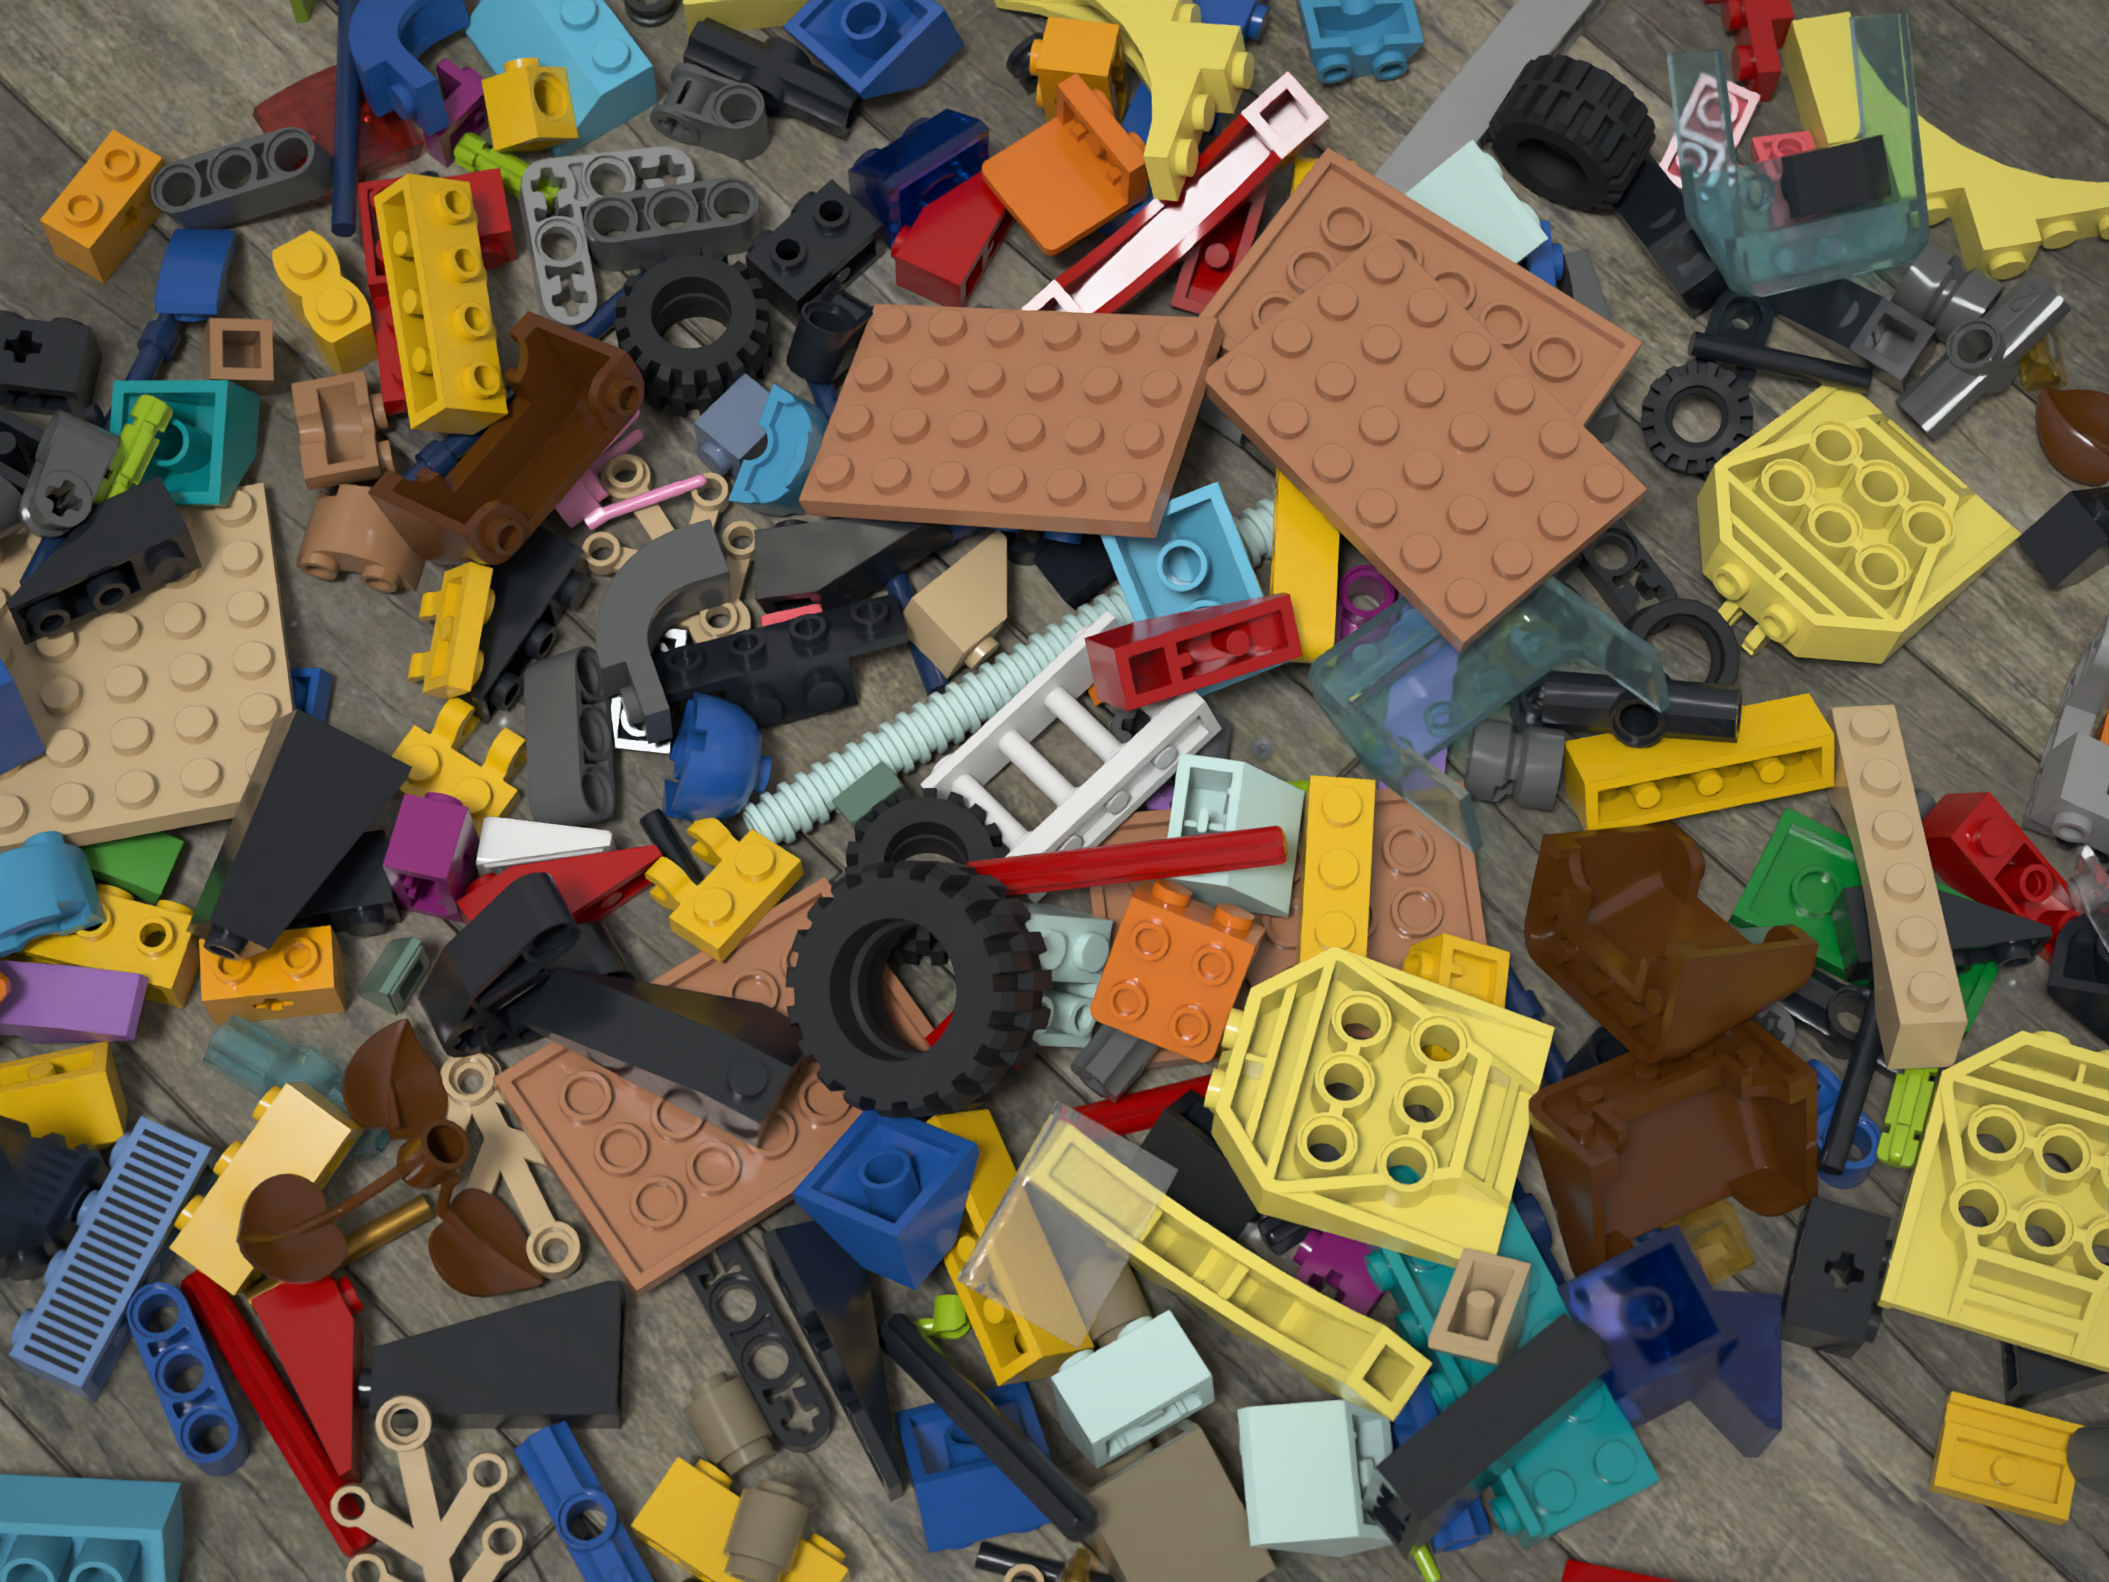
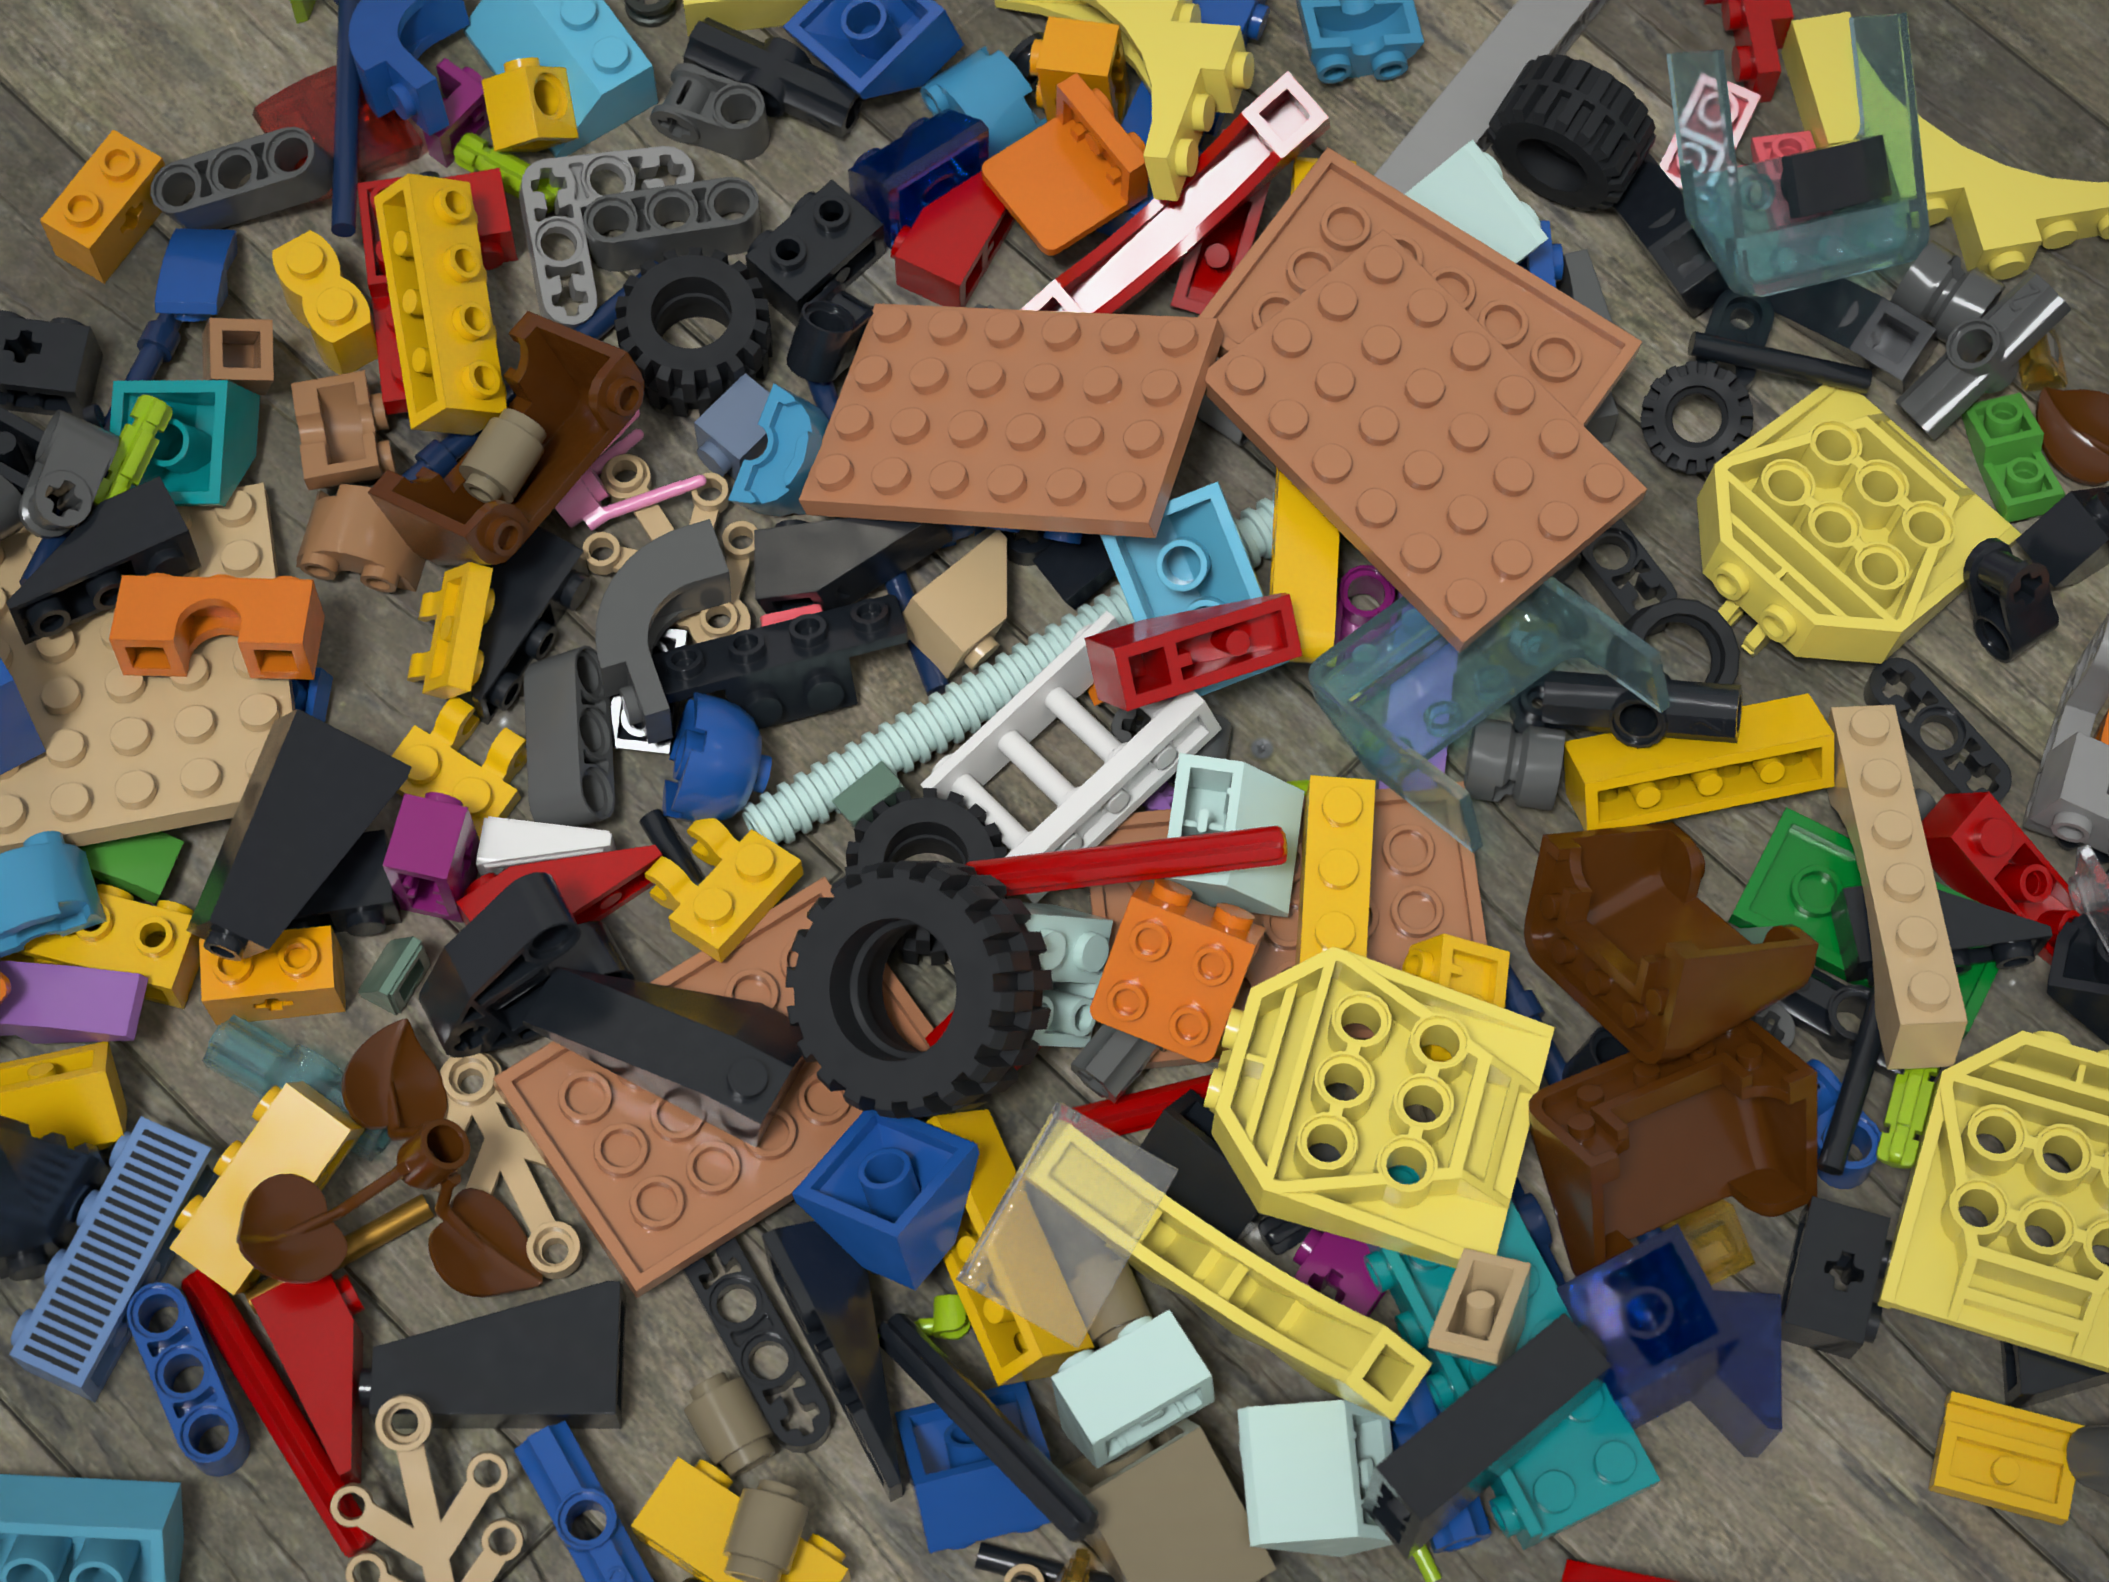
(167, 617): none -> orange arch
(503, 457): none -> dark tan brick
(988, 90): none -> dark azure cylinder
(1920, 689): none -> black beam
(2008, 599): none -> black piece
(2010, 457): none -> bright green slope

